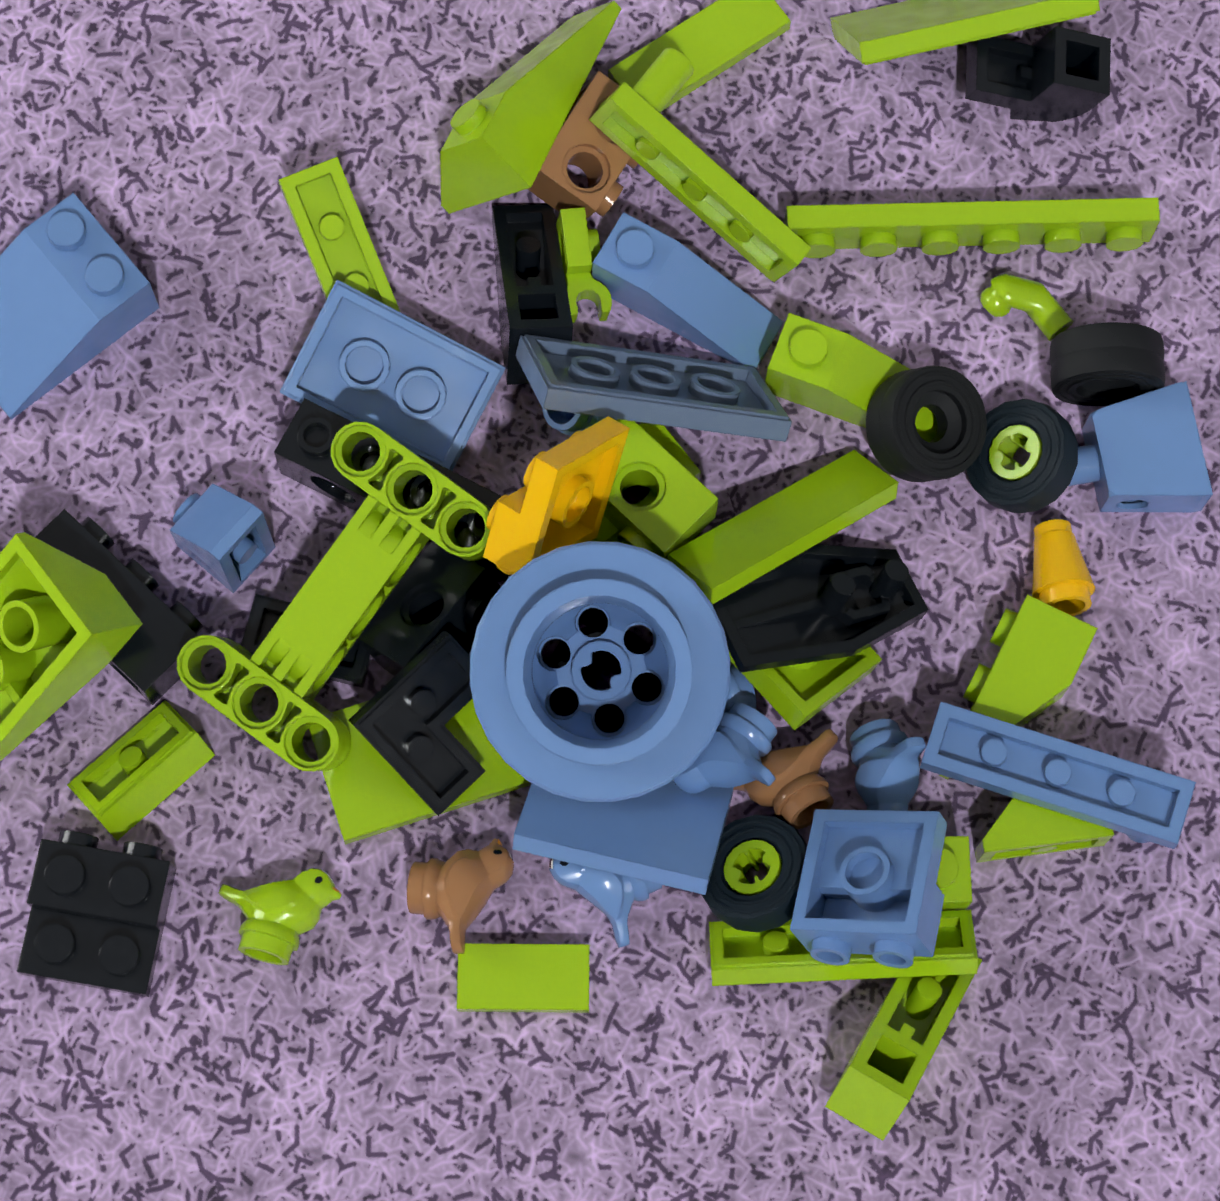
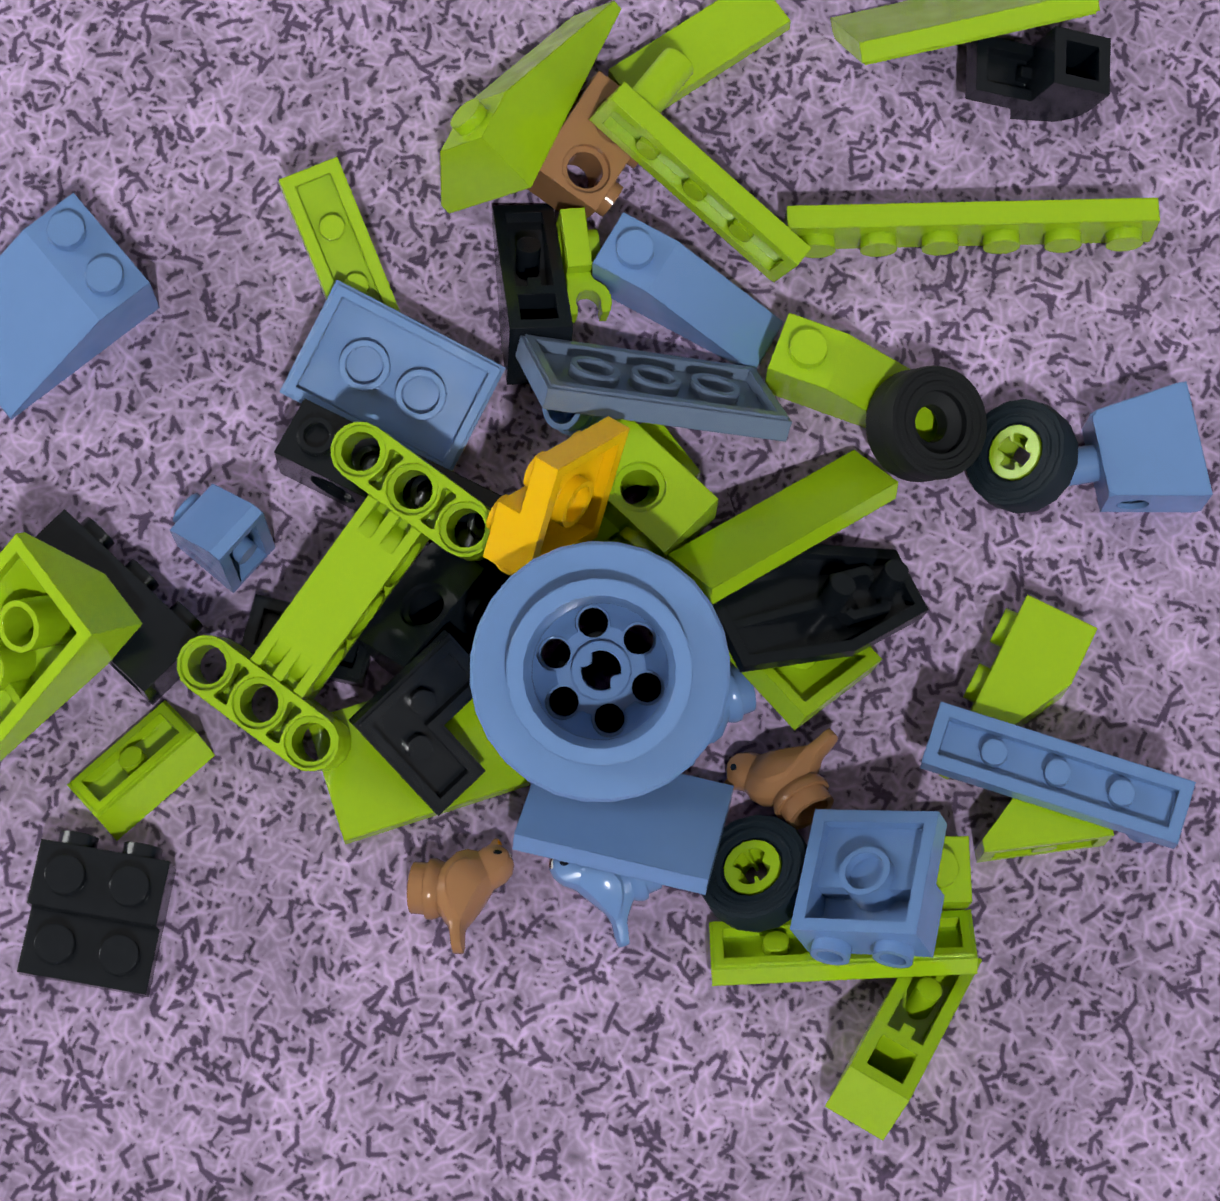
(280, 913): lime animal -> none
(523, 978): lime tile -> none
(733, 753): medium blue animal -> none
(886, 764): medium blue animal -> none
(1029, 296): lime arm -> none
(1060, 569): yellow cone -> none
(1106, 363): black tyre -> none

